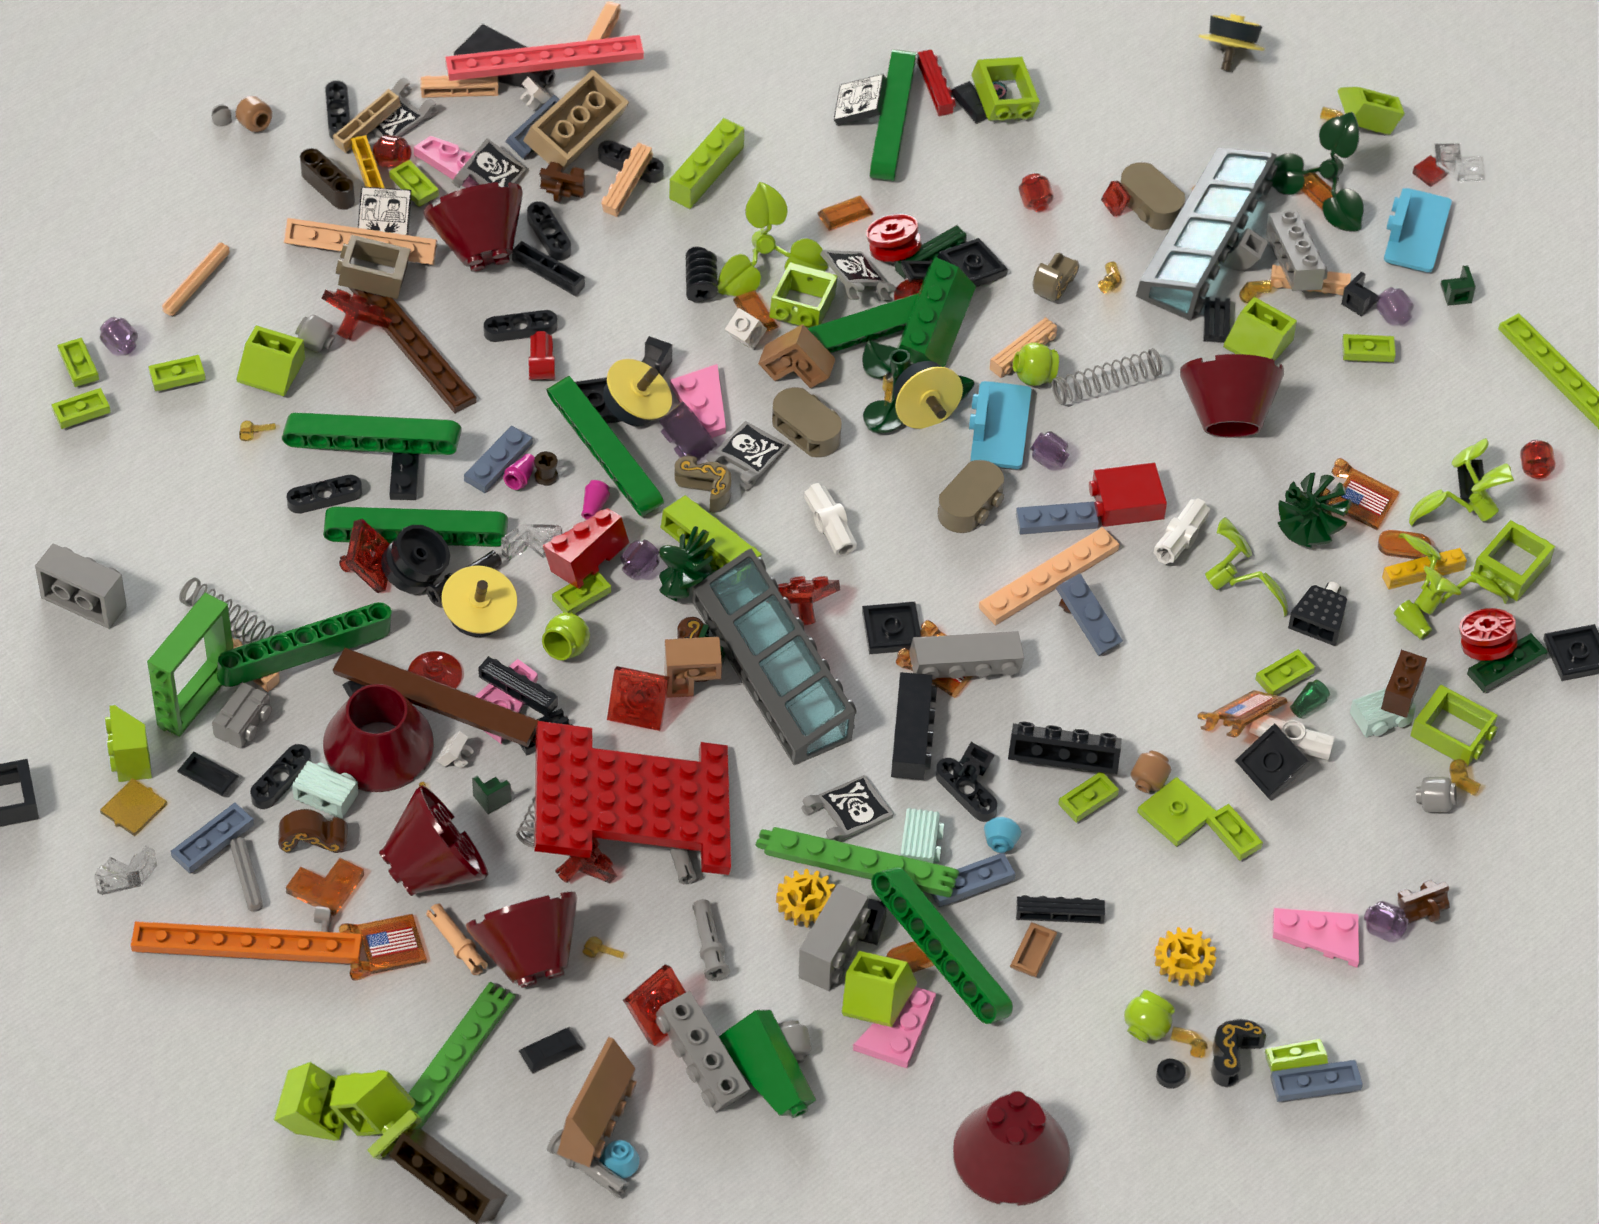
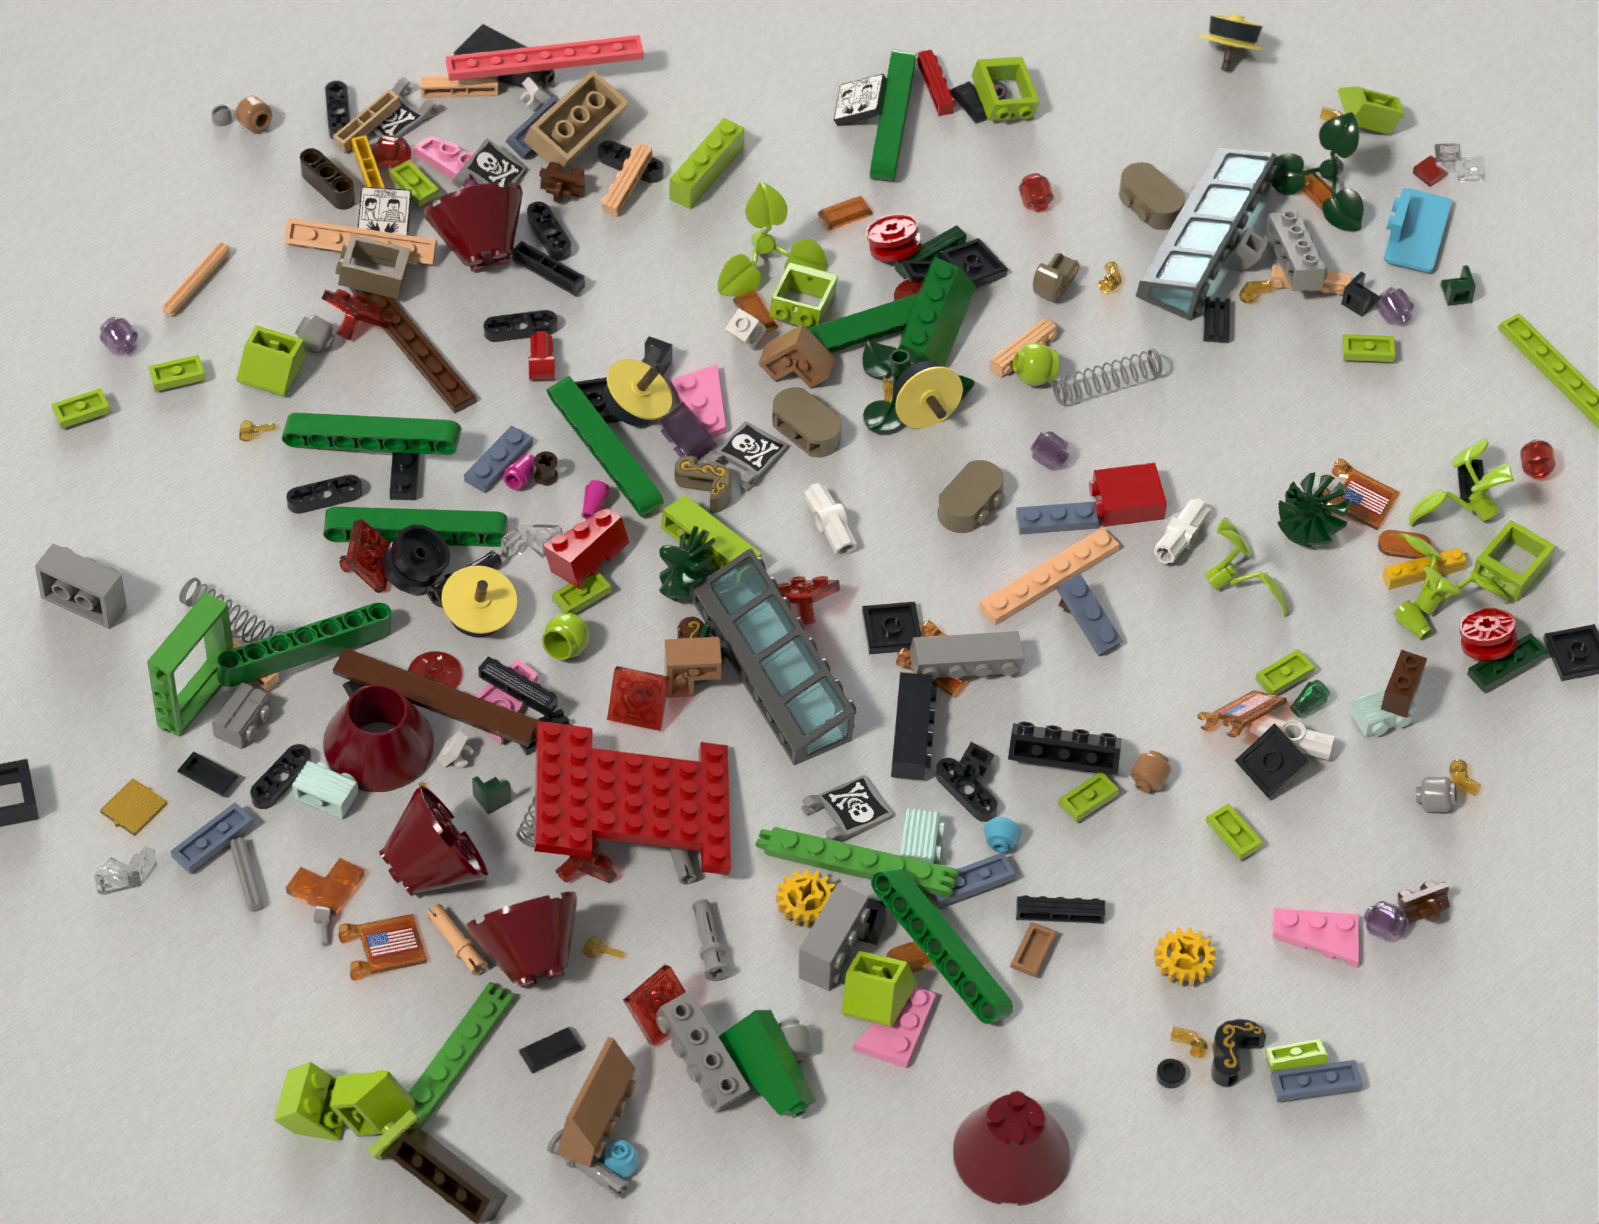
(78, 362): lime plate -> none
(127, 746): lime slope -> none
(246, 942): orange plate -> none
(312, 828): reddish brown animal -> none
(605, 21): light nougat beam -> none
(640, 559): clear purple head -> none
(701, 274): black piece -> none
(856, 272): flag -> none
(1000, 423): medium azure bracket -> none
(1115, 198): clear red tile -> none
(1148, 1016): lime piece -> none
(1176, 811): lime plate -> none
(1232, 392): dark red cone -> none
(1261, 331): lime slope -> none
(1320, 613): black torso -> none
(1462, 708): lime window -> none

